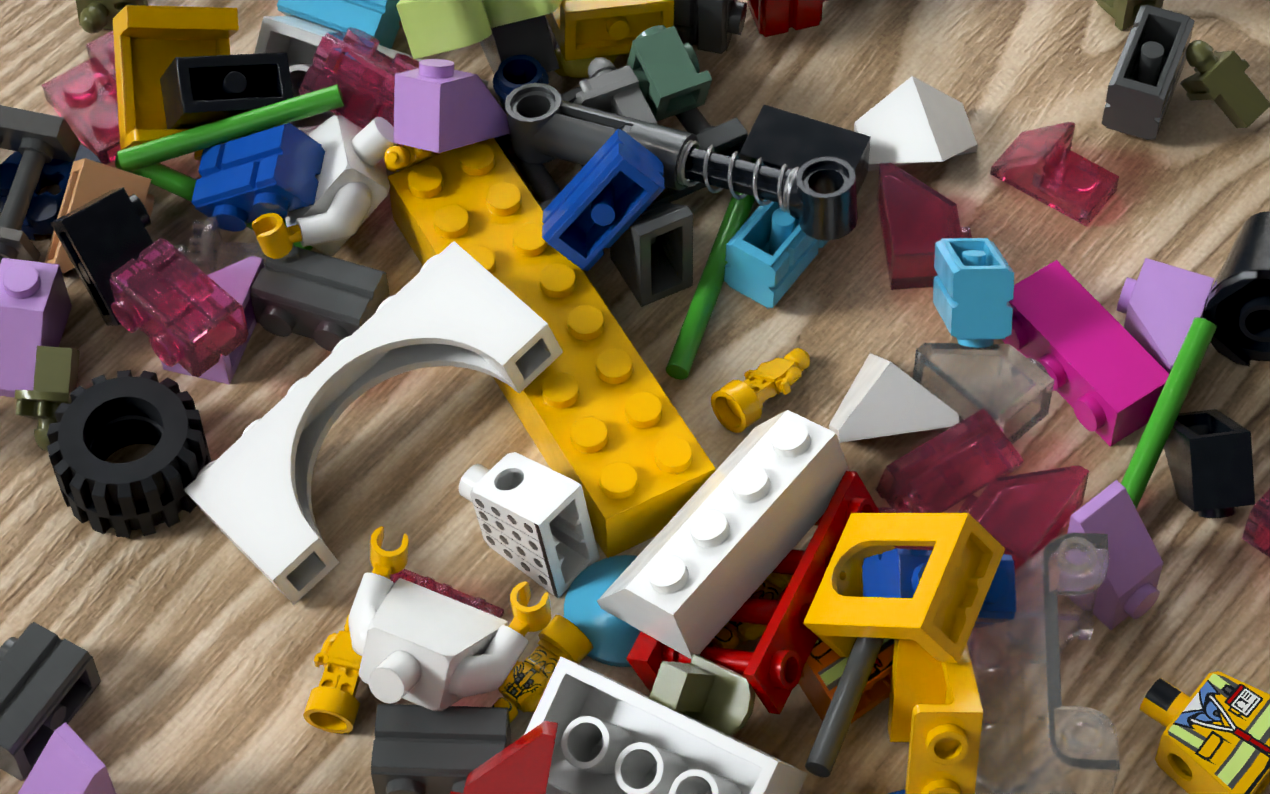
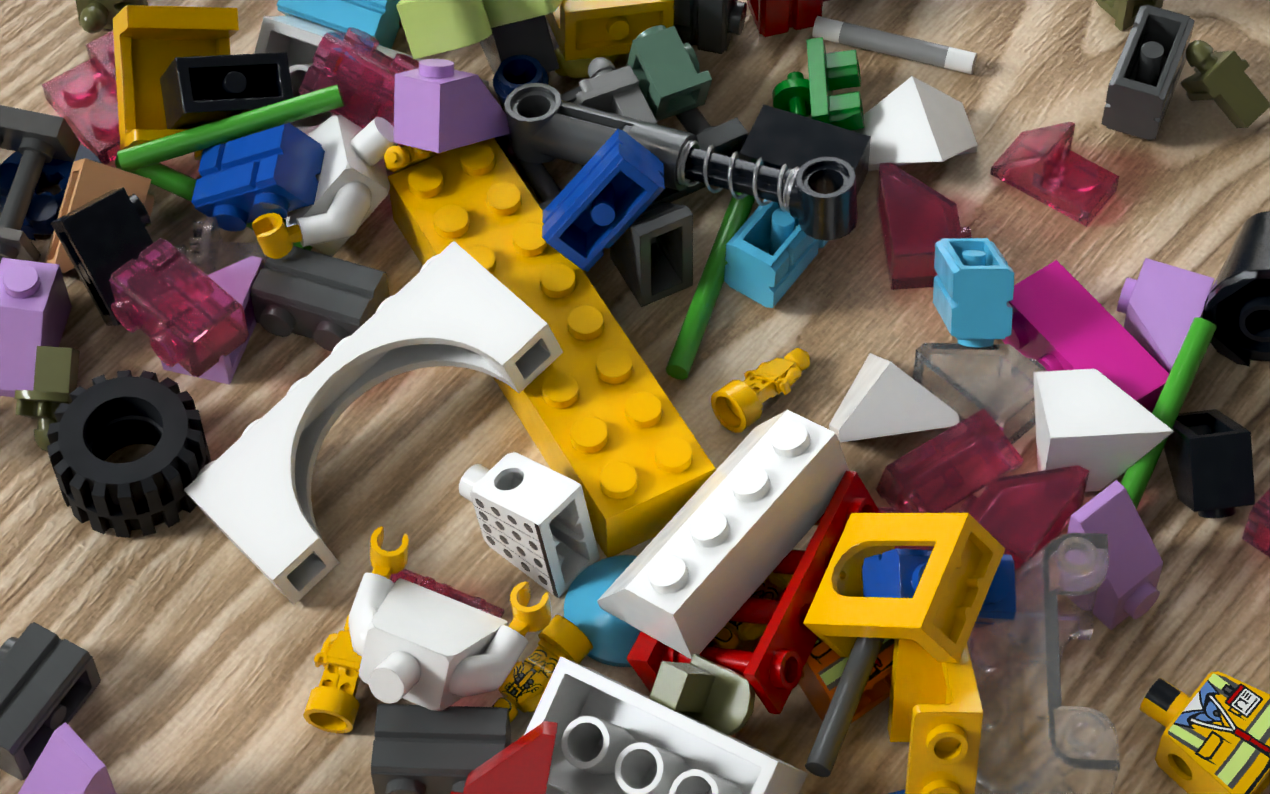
(815, 96): none -> green hips
(894, 45): none -> light grey bar
(1091, 425): none -> white slope

